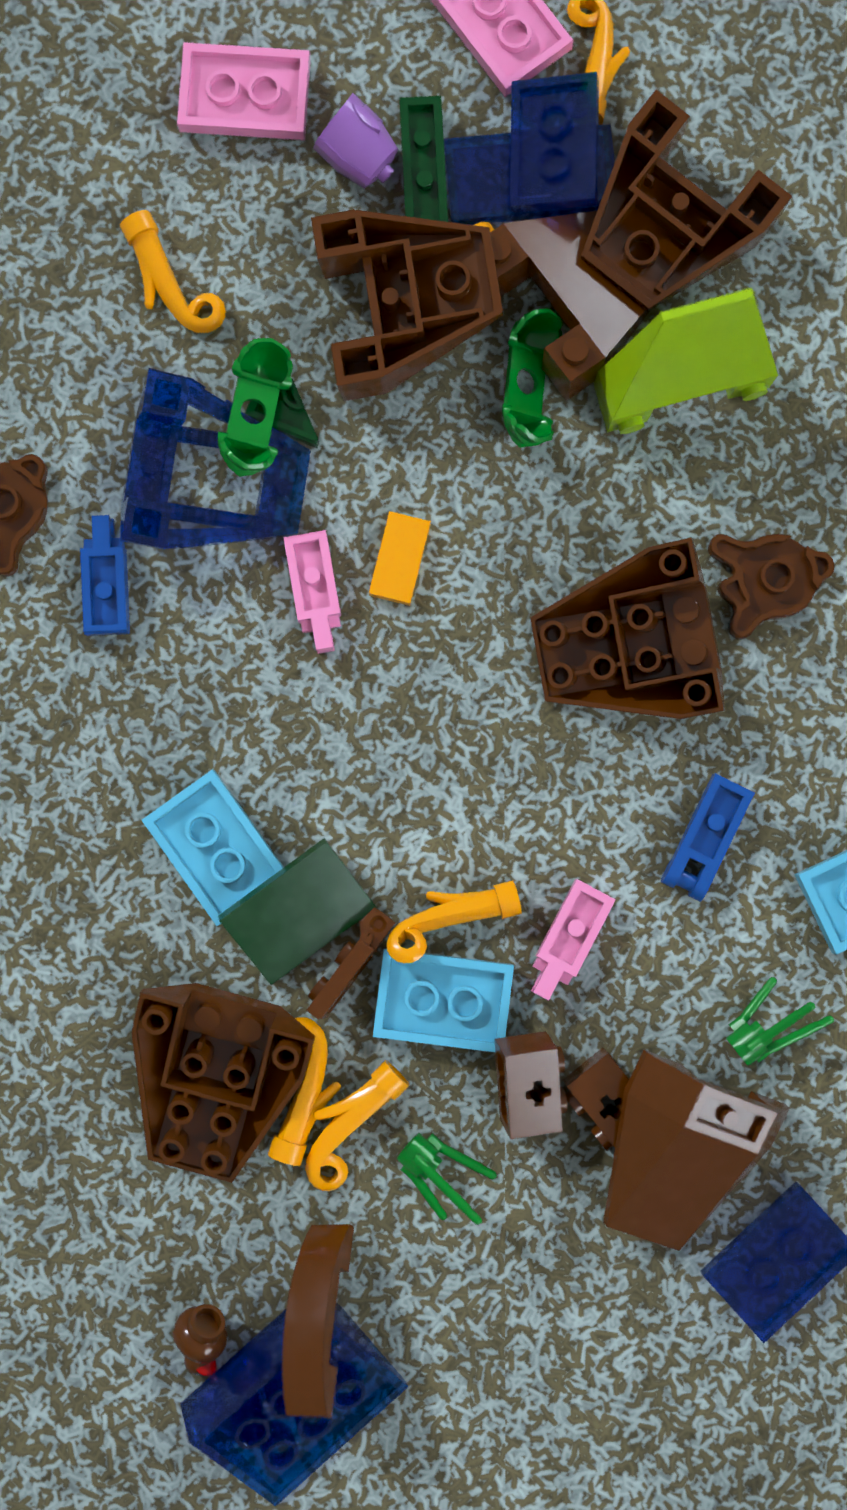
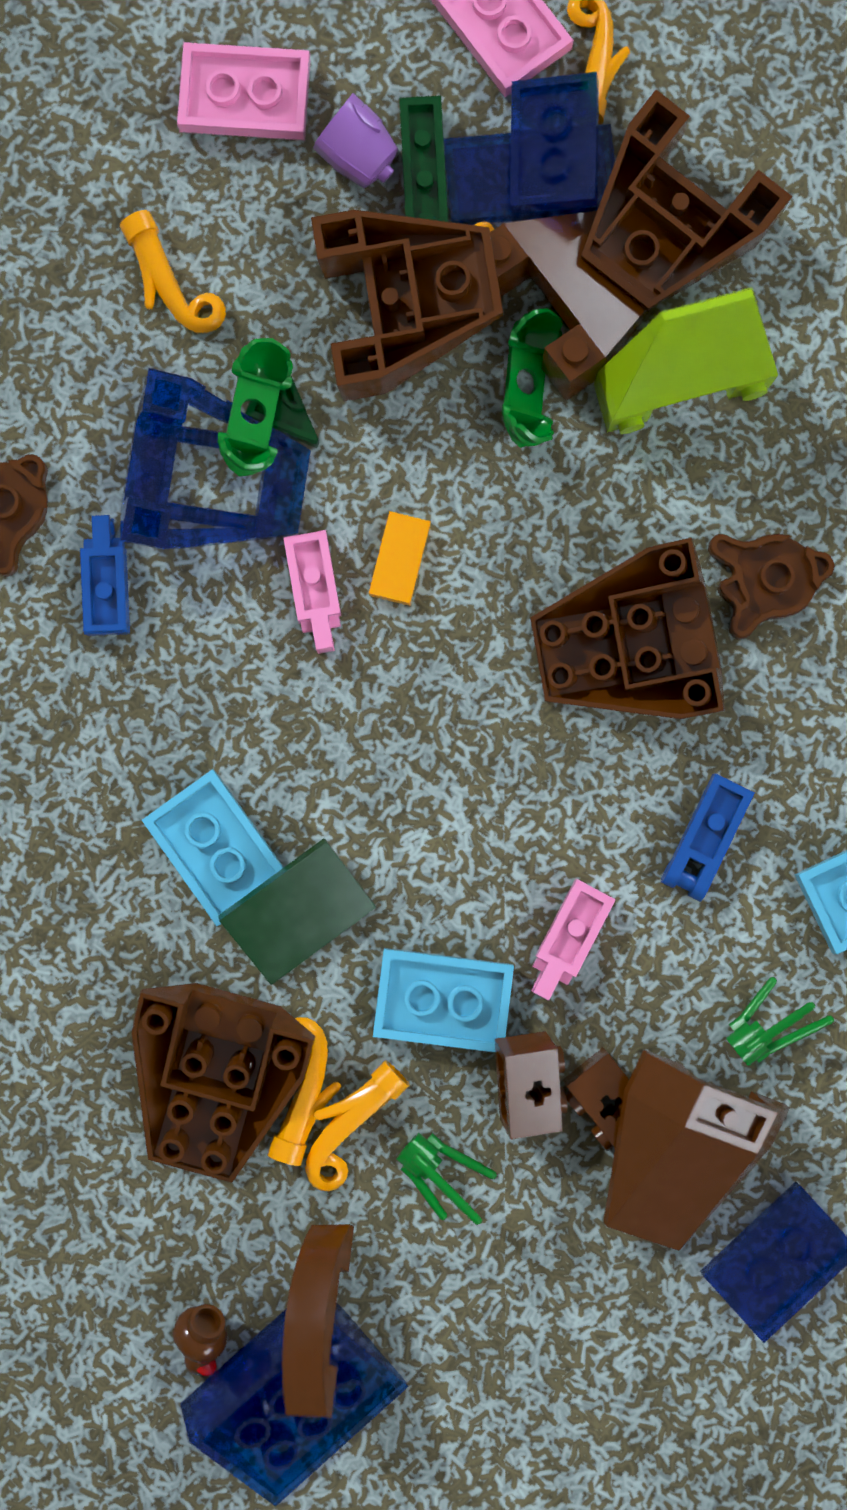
(351, 963): reddish brown hinge -> none
(453, 910): light orange plant -> none

